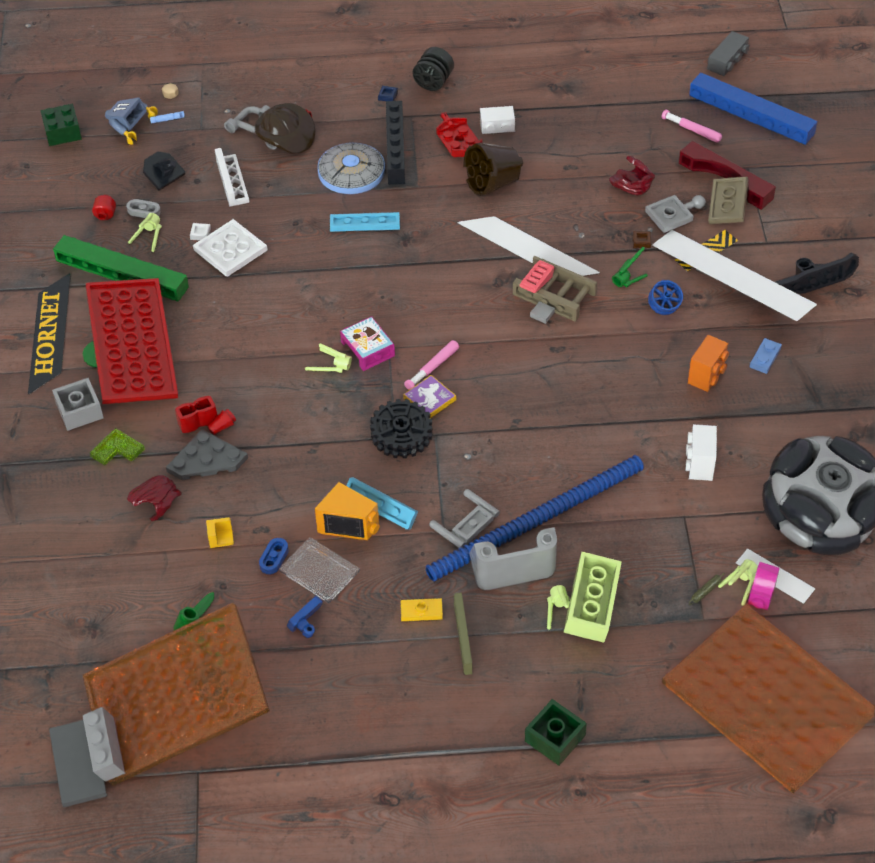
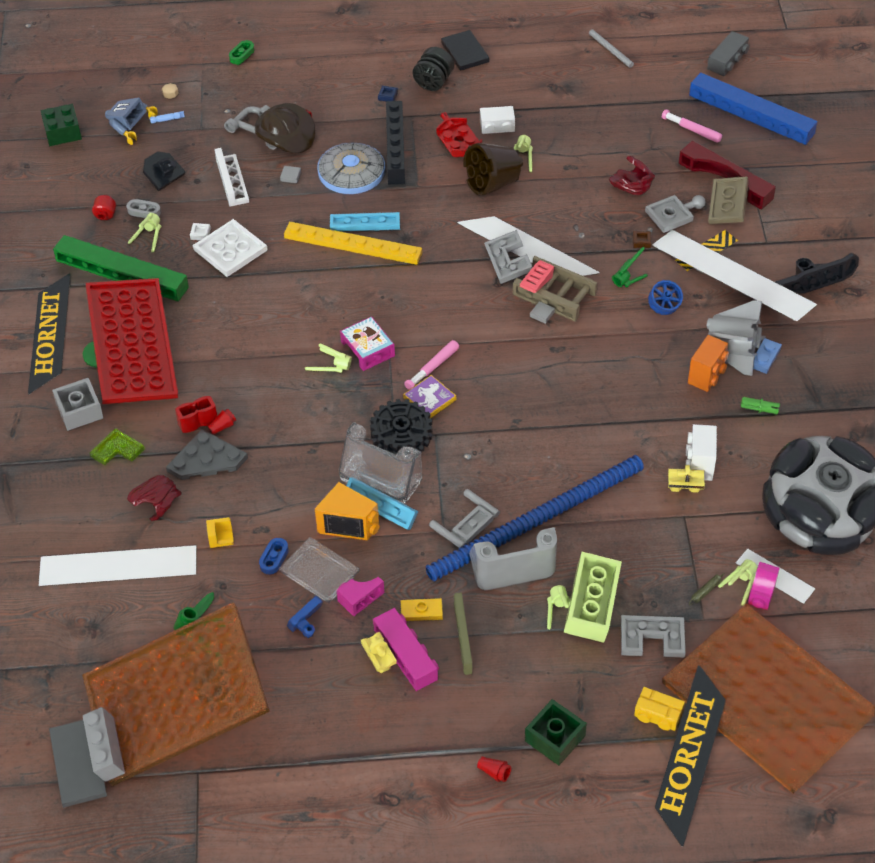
(117, 565): none -> white sticker
(241, 52): none -> green plate
(290, 174): none -> light grey tile
(353, 243): none -> yellow plate
(358, 595): none -> dark pink arch
(378, 468): none -> clear windscreen
(379, 652): none -> light yellow hips
(409, 653): none -> dark pink brick
(465, 50): none -> black tile
(495, 768): none -> red cone
(498, 253): none -> light grey plate
(523, 145): none -> yellowish green plant
(611, 48): none -> light grey bar
(659, 709): none -> yellow brick
(666, 628): none -> light grey plate
(686, 479): none -> light yellow hips
(690, 755): none -> black sticker
(741, 332): none -> light grey brick
(760, 405): none -> bright green axle

